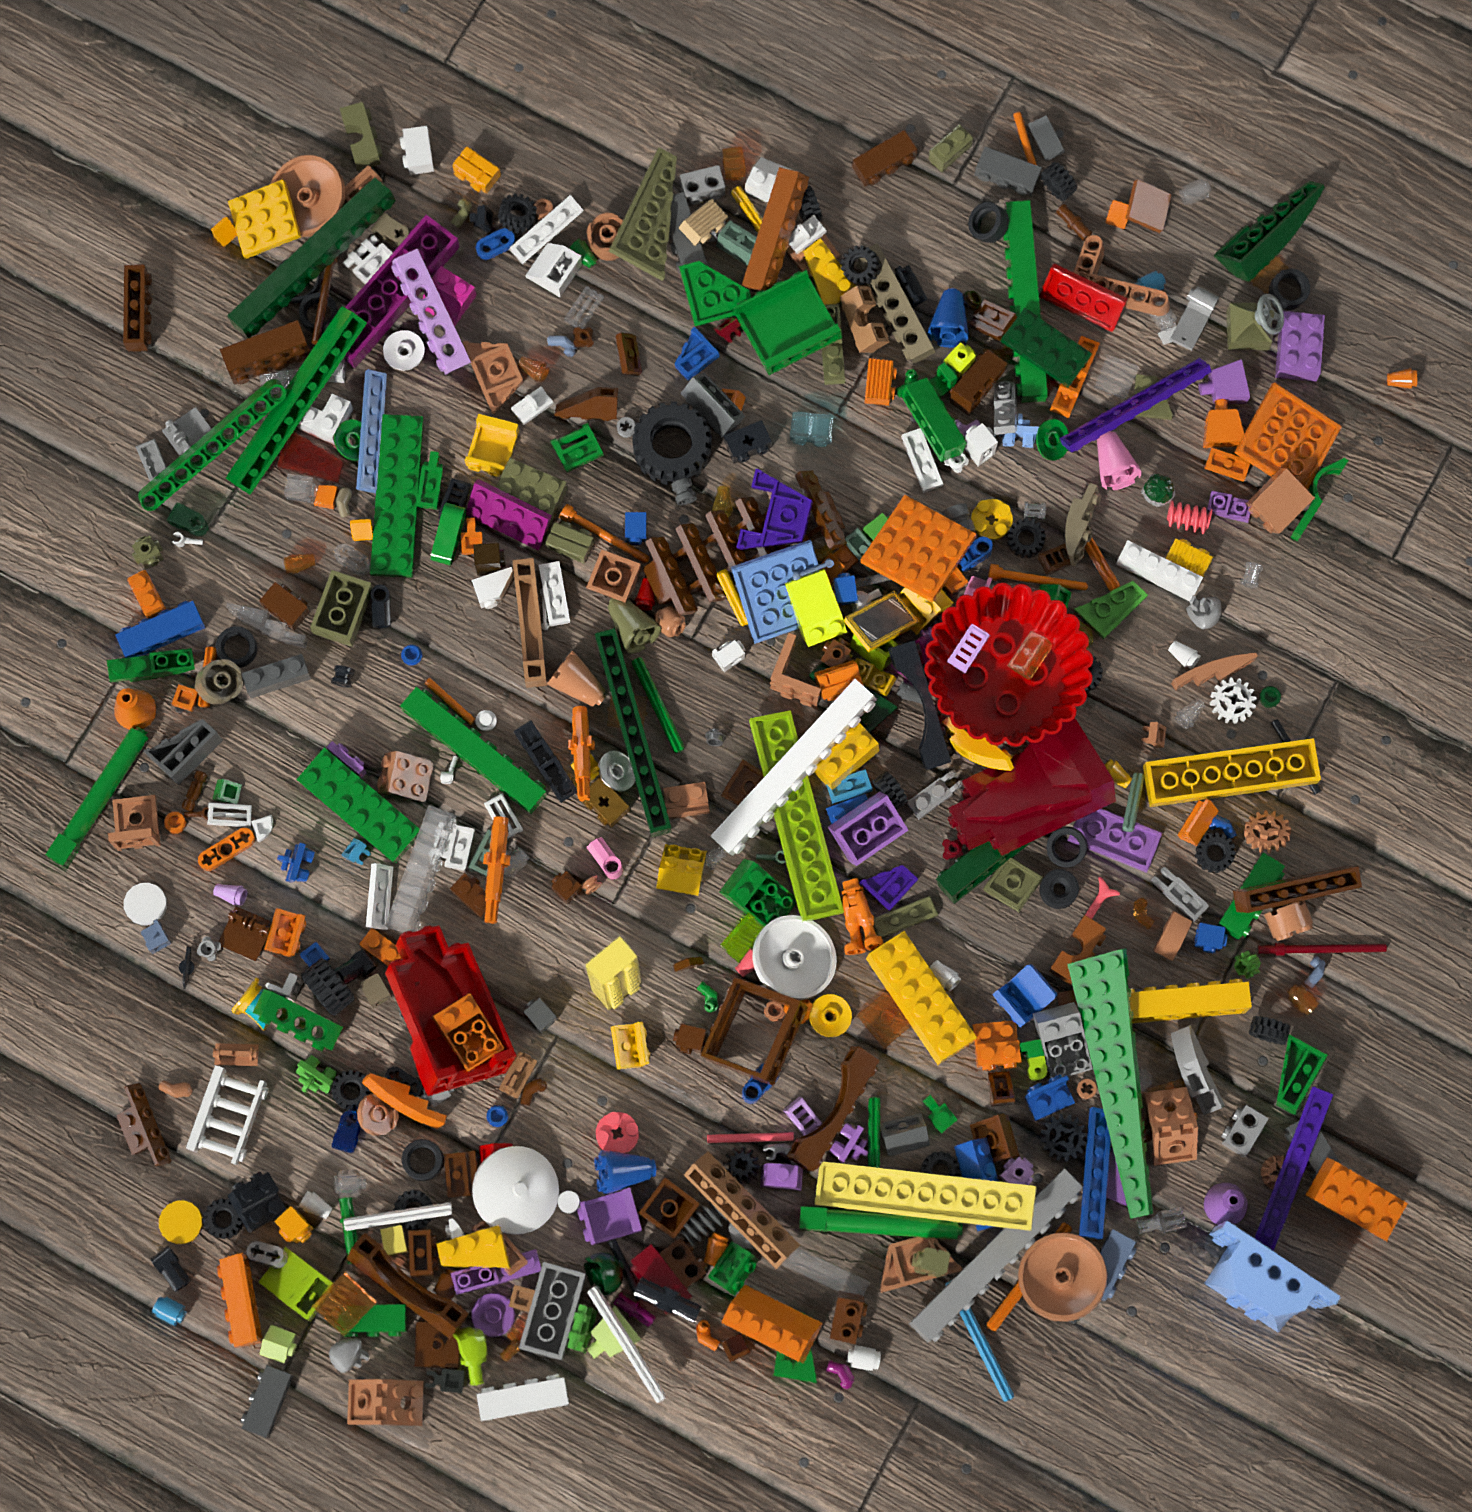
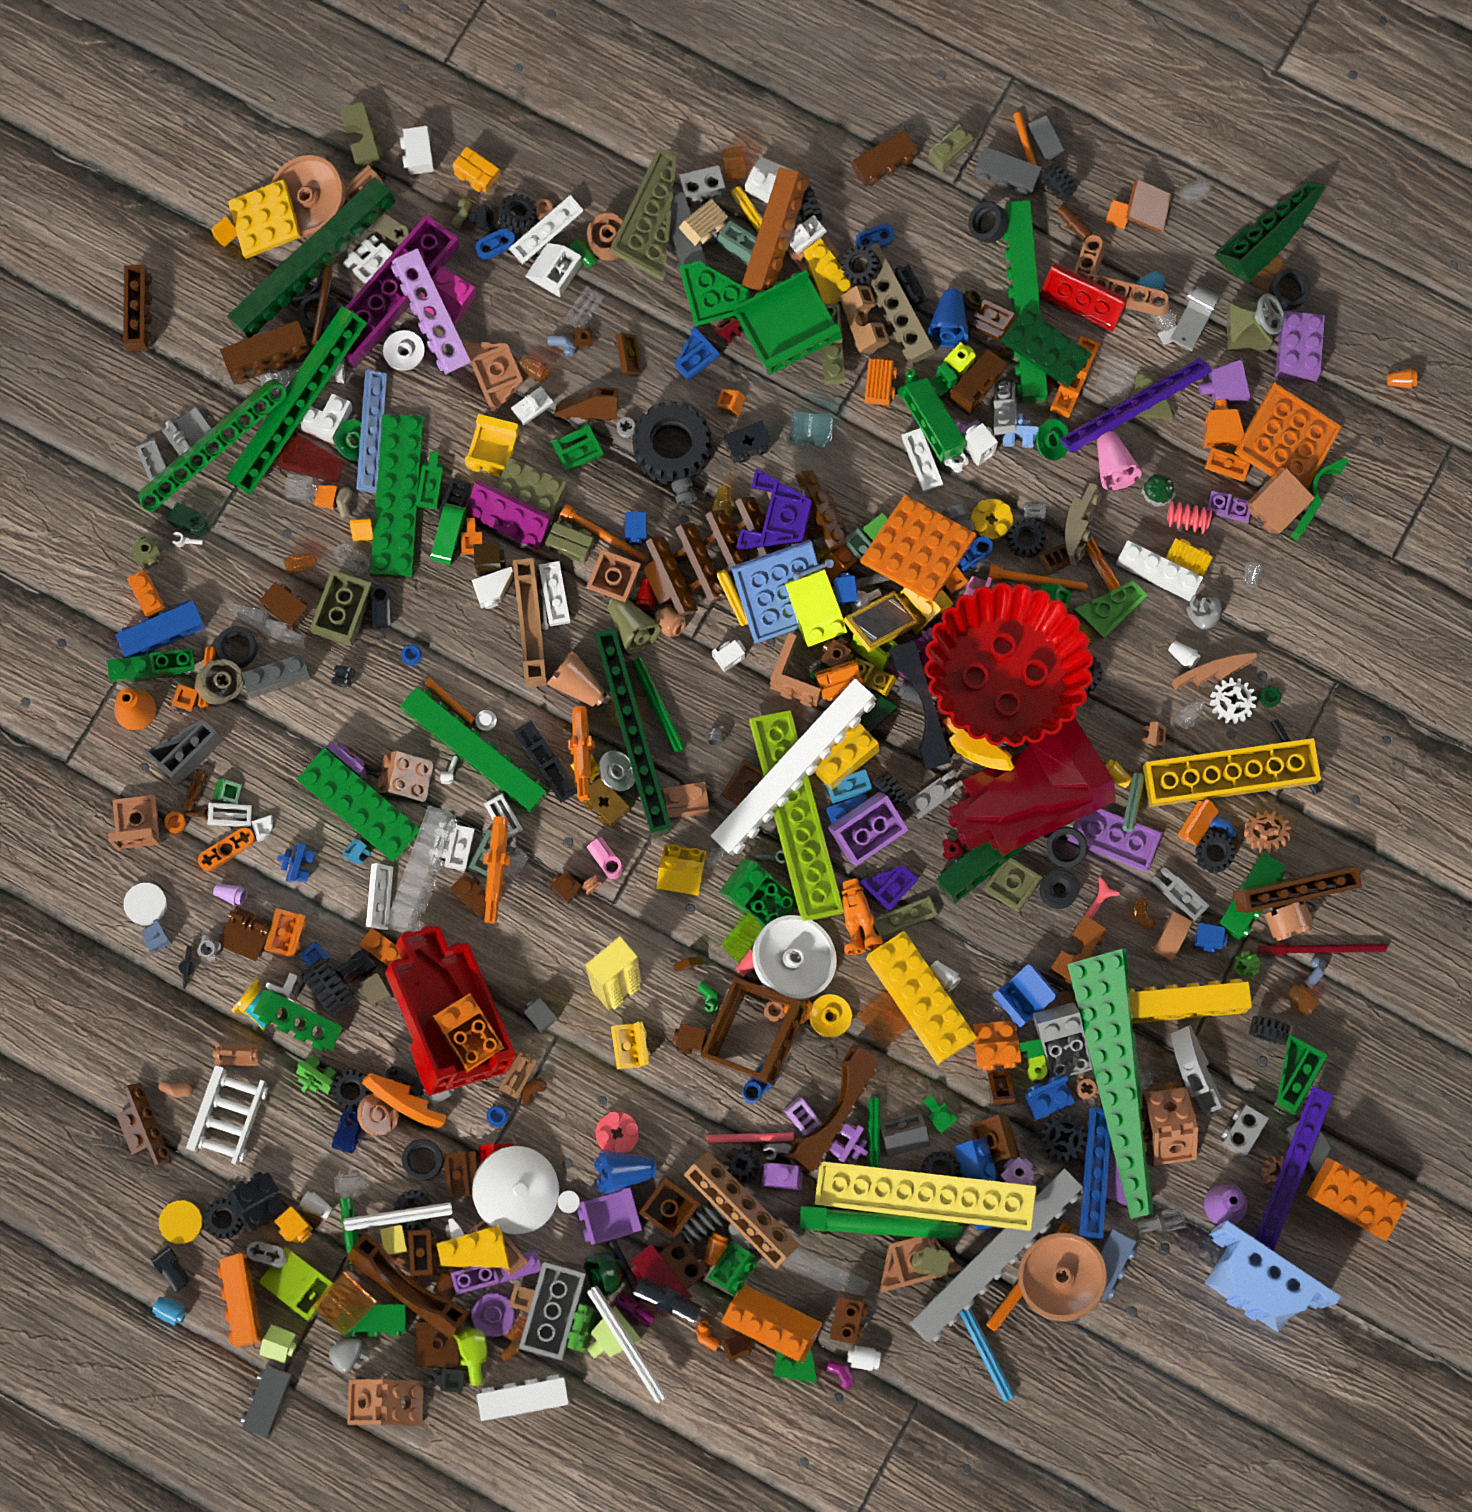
(68, 843): green brick -> none
(712, 404): dark grey brick -> none
(874, 234): none -> blue plate
(962, 644): lavender slope -> none
(1030, 655): clear orange slope -> none

